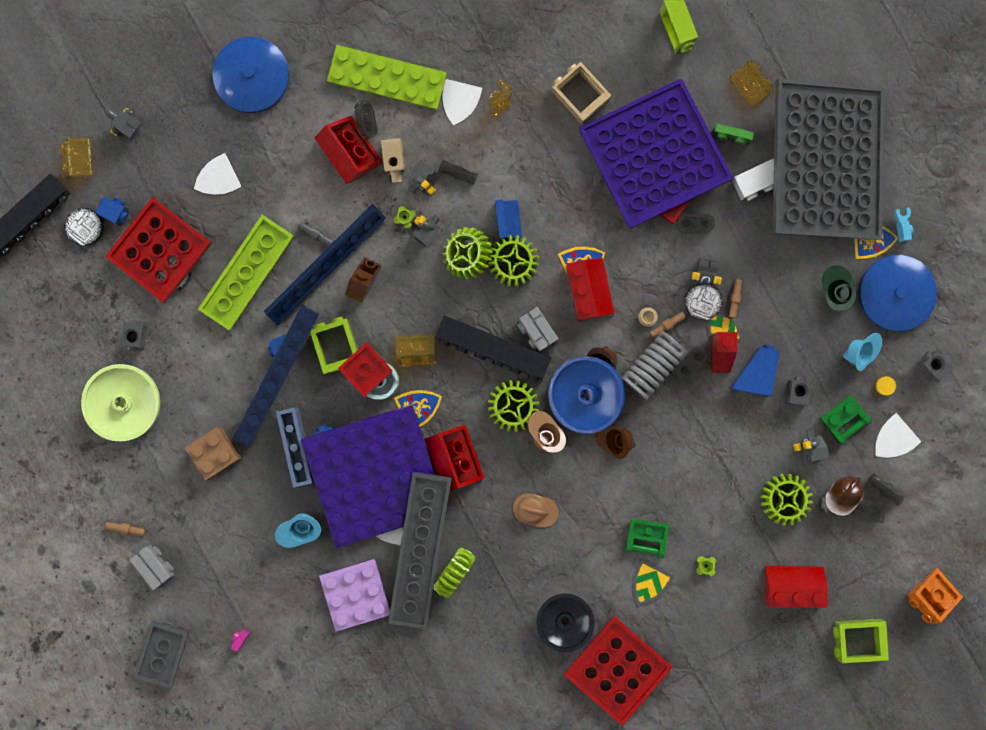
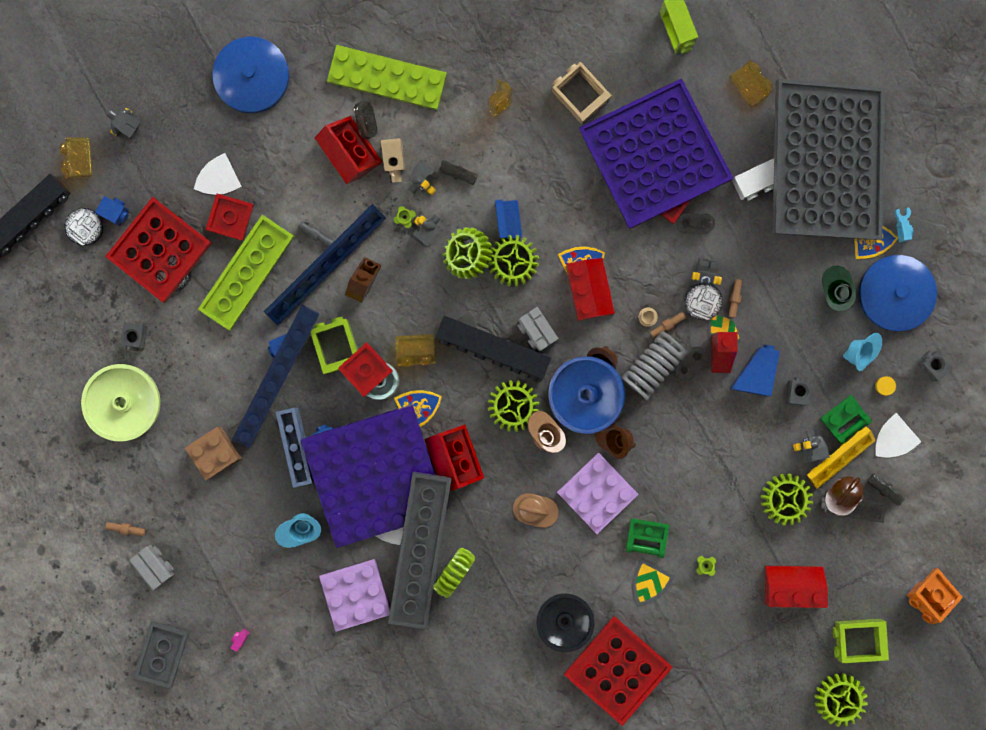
(229, 217): none -> red plate
(459, 100): white sticker -> none
(597, 493): none -> lavender plate
(726, 132): bright green plate -> none
(841, 457): none -> yellow plate
(843, 692): none -> lime gear

